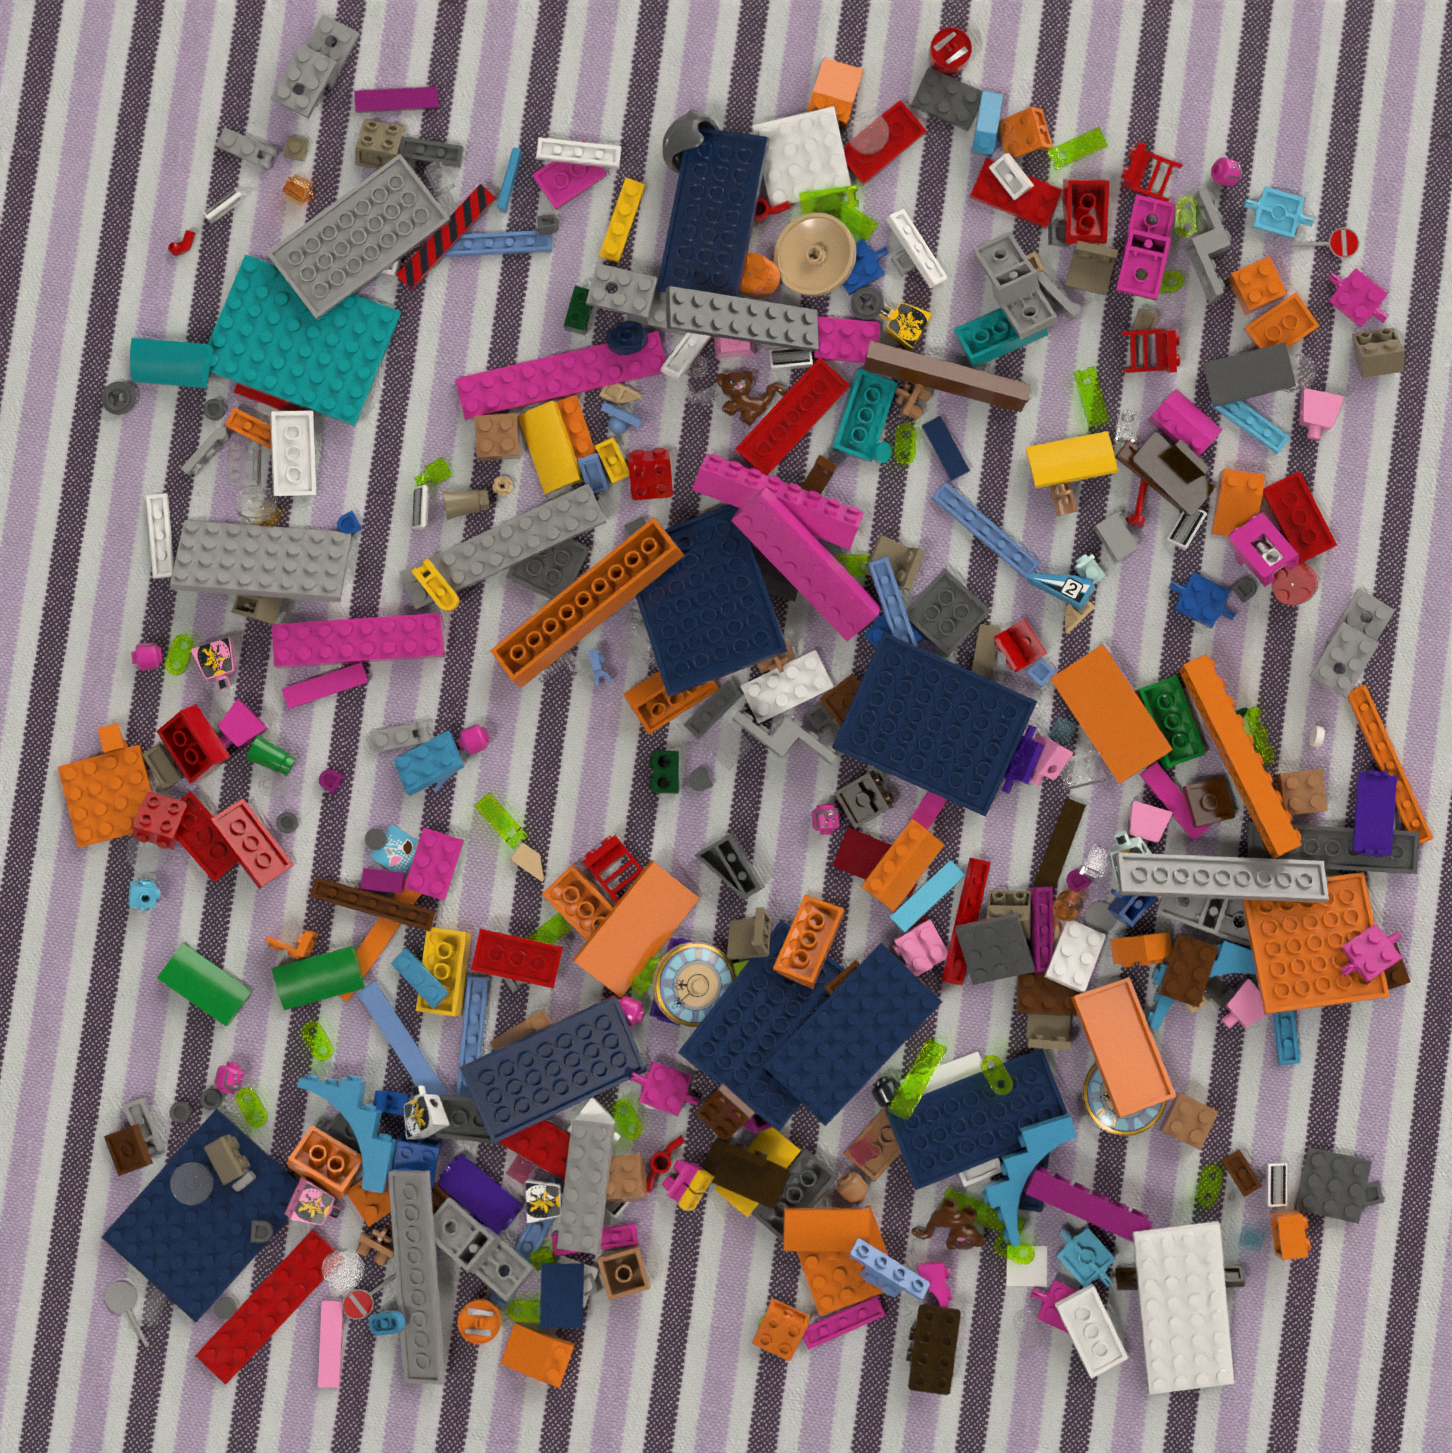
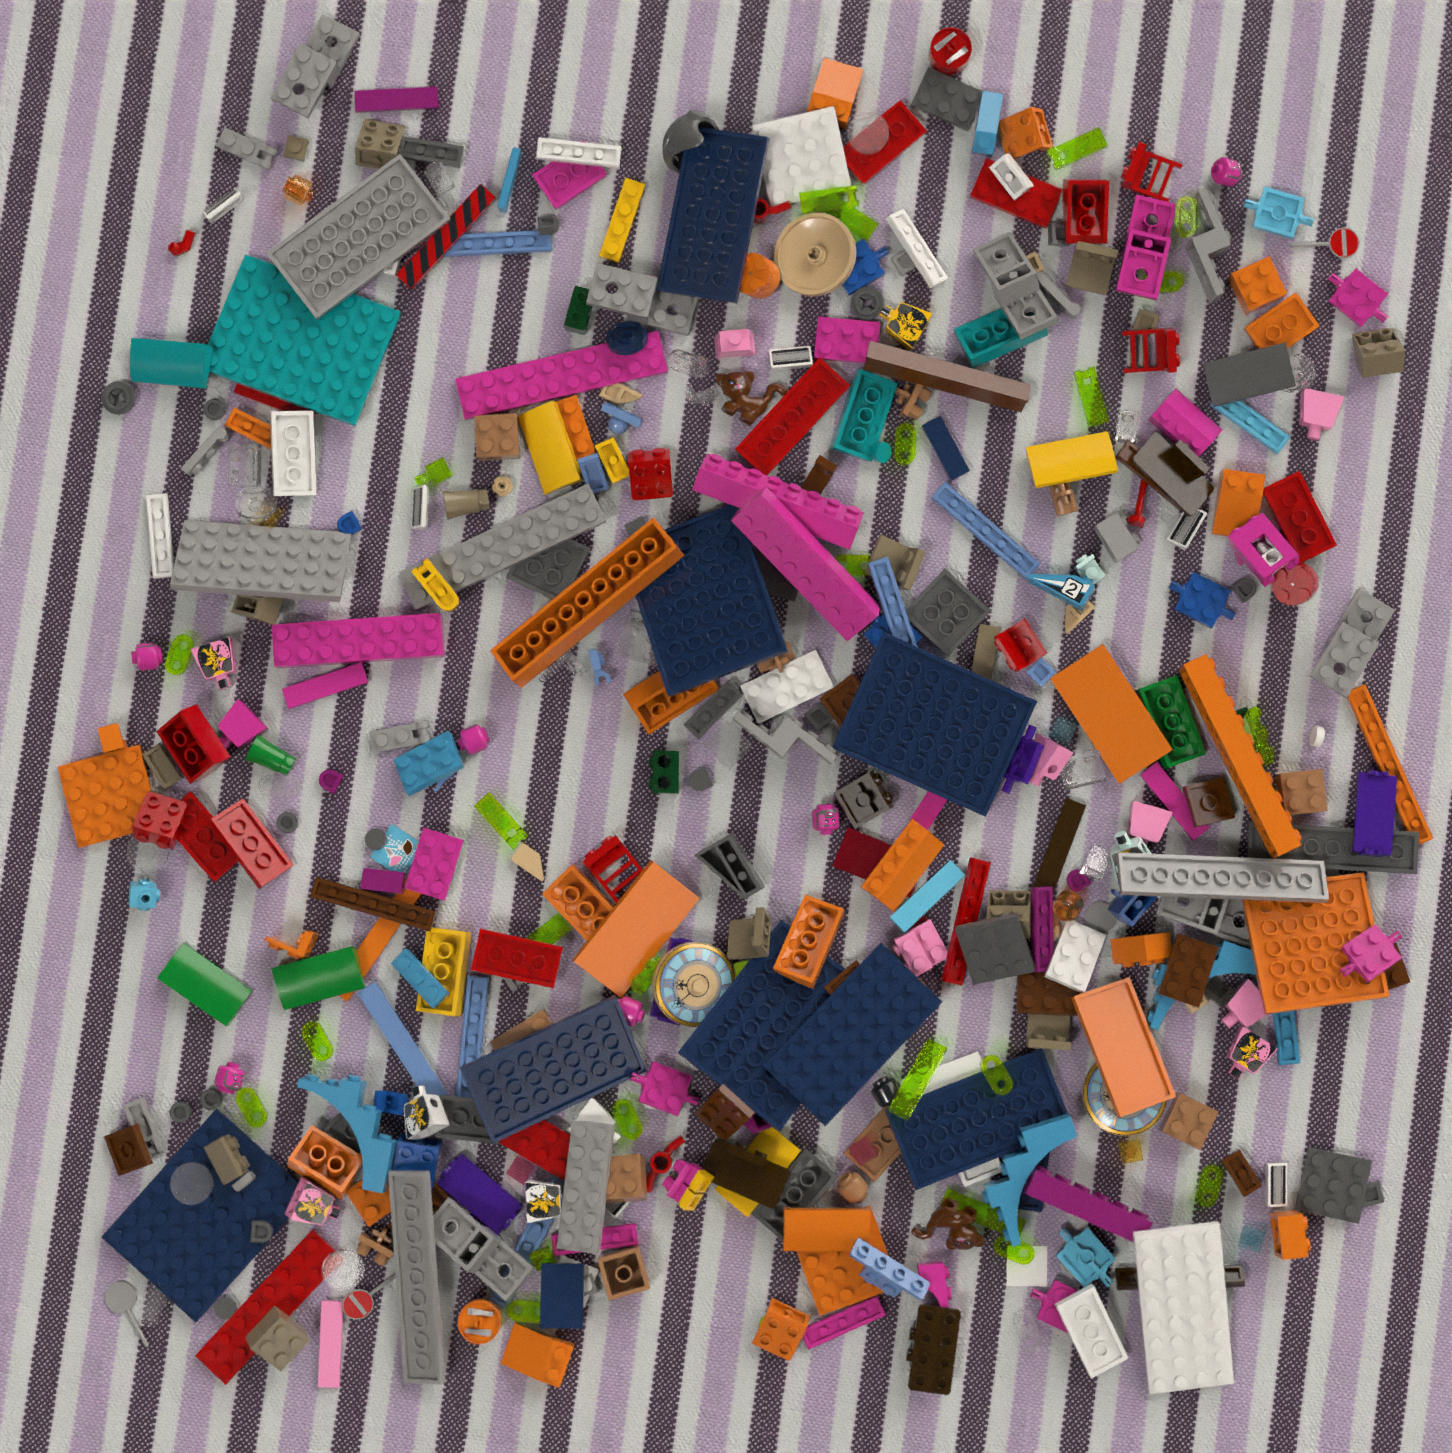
(277, 1338): none -> dark tan brick
(386, 1323): dark azure plate -> none
(684, 355): white tile -> none
(741, 319): plate -> none
(1130, 1151): none -> clear yellow plate
(1248, 1052): none -> torso

